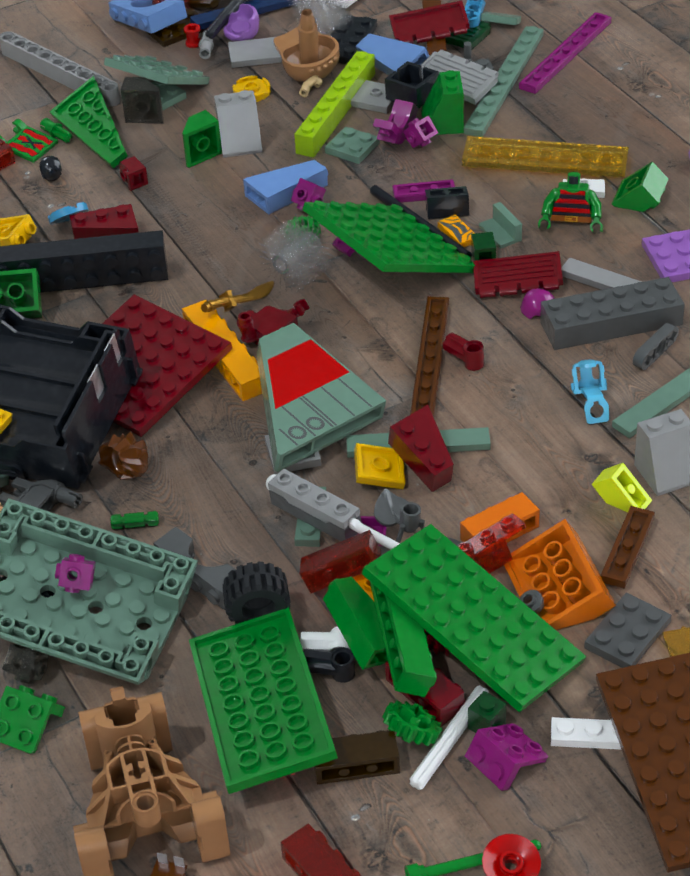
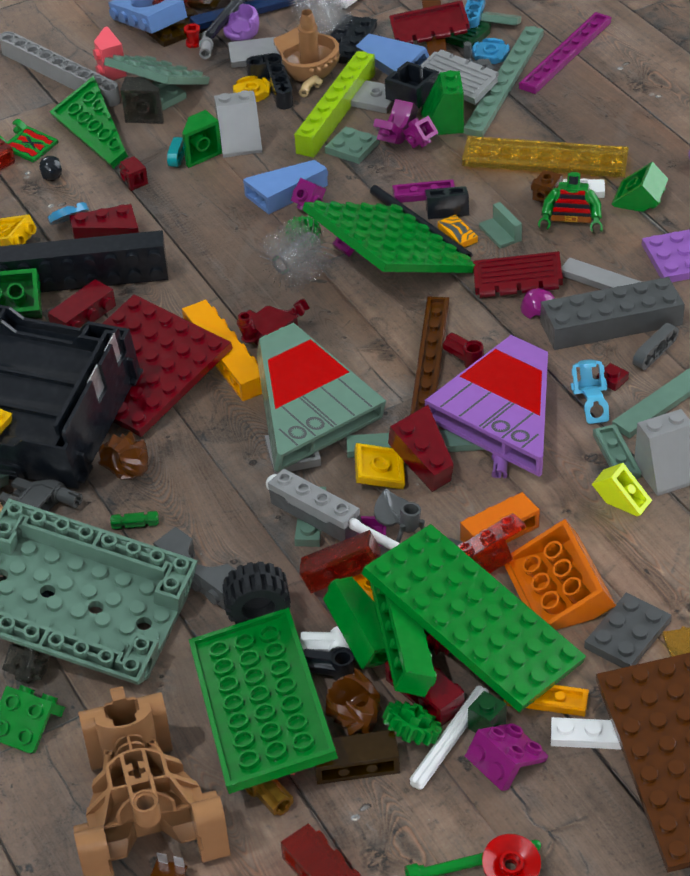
(55, 130): green axle -> none
(83, 568): magenta brick -> none
(84, 306): none -> dark red brick
(106, 46): none -> coral slope
(175, 152): none -> teal beam
(229, 302): pearl gold sword -> none
(271, 68): none -> black beam
(273, 796): none -> pearl gold piece
(353, 703): none -> reddish brown hair
(483, 246): dark green brick -> none
(491, 49): none -> dark azure tile
(499, 403): none -> medium lavender slope
(499, 466): none -> medium lavender pin
(533, 600): dark grey plate -> none
(544, 184): none -> reddish brown brick
(562, 700): none -> light orange tile
(615, 376): none -> dark red plate
(615, 449): none -> sand green tile
(627, 547): reddish brown plate -> none

